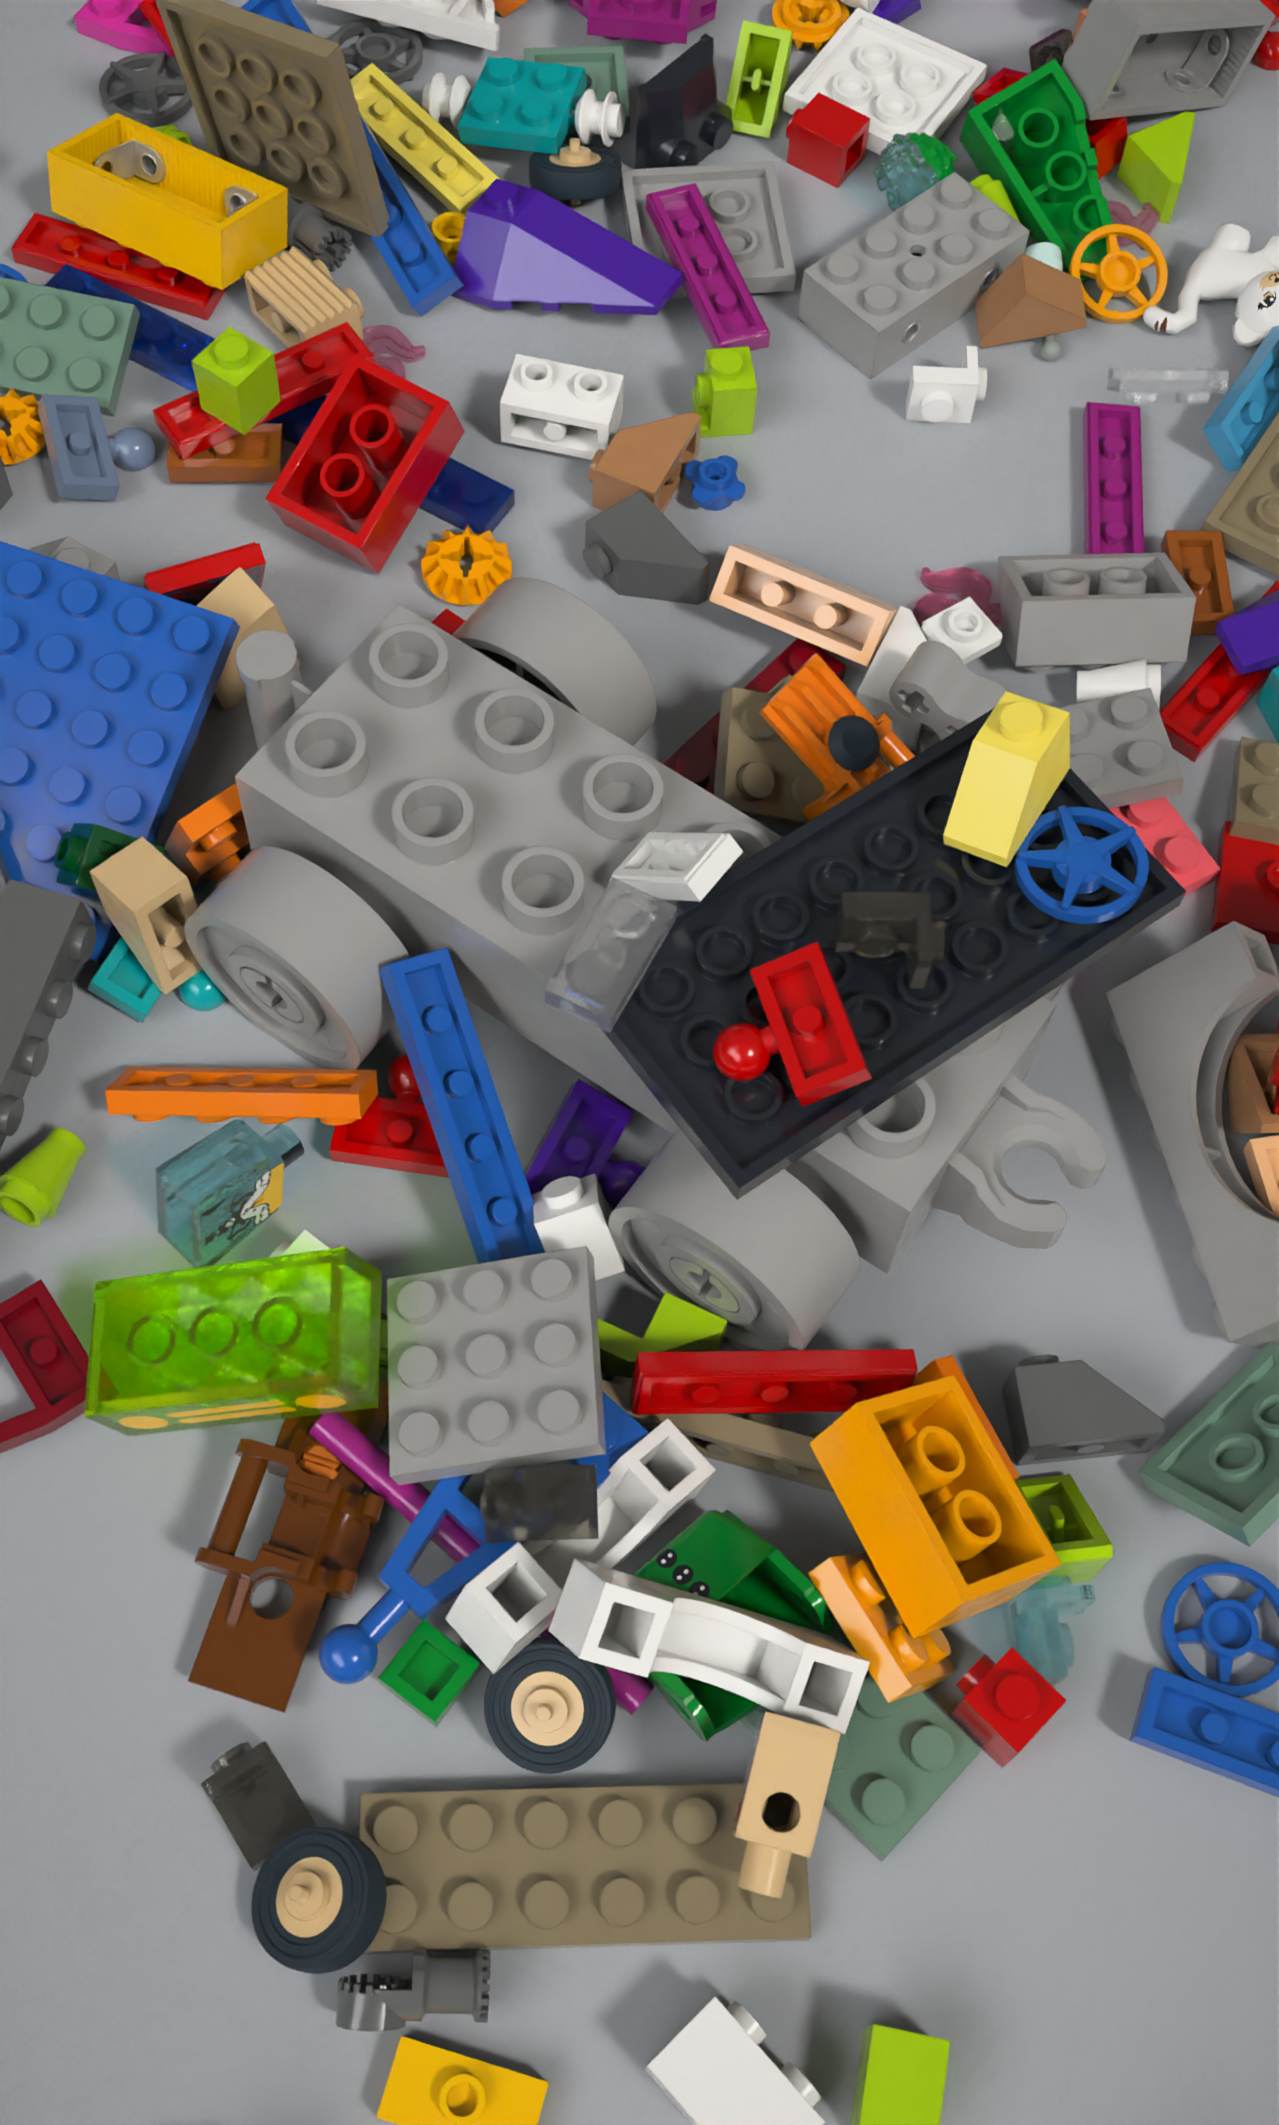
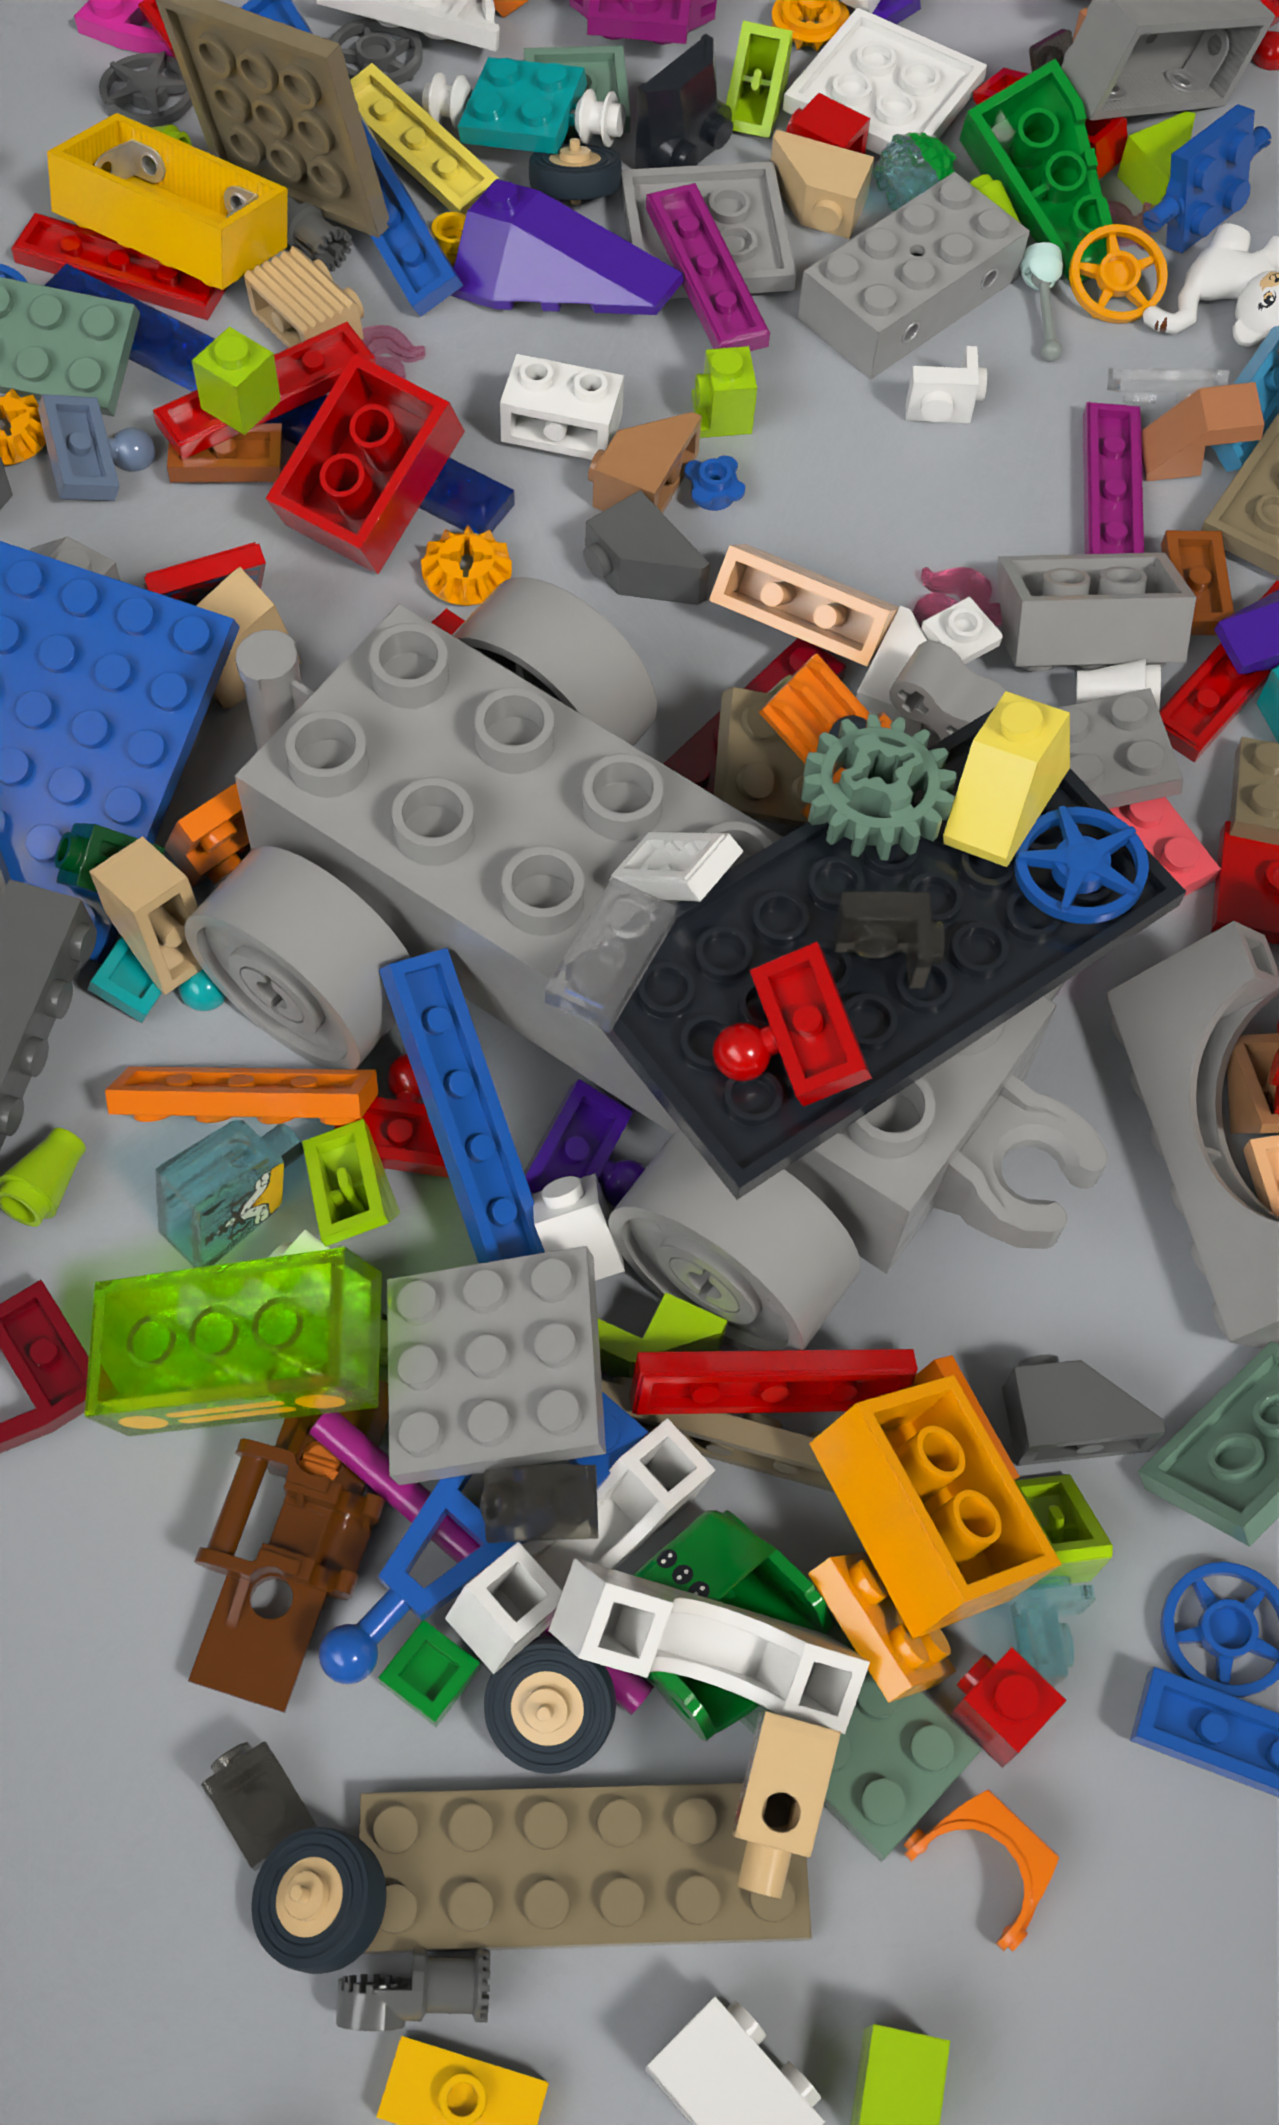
(348, 1183): none -> lime slope
(822, 182): none -> tan slope
(878, 786): none -> sand green gear
(1029, 304): medium nougat slope -> none
(1031, 1853): none -> orange helmet
(1208, 179): none -> blue plate
(1209, 416): none -> nougat slope

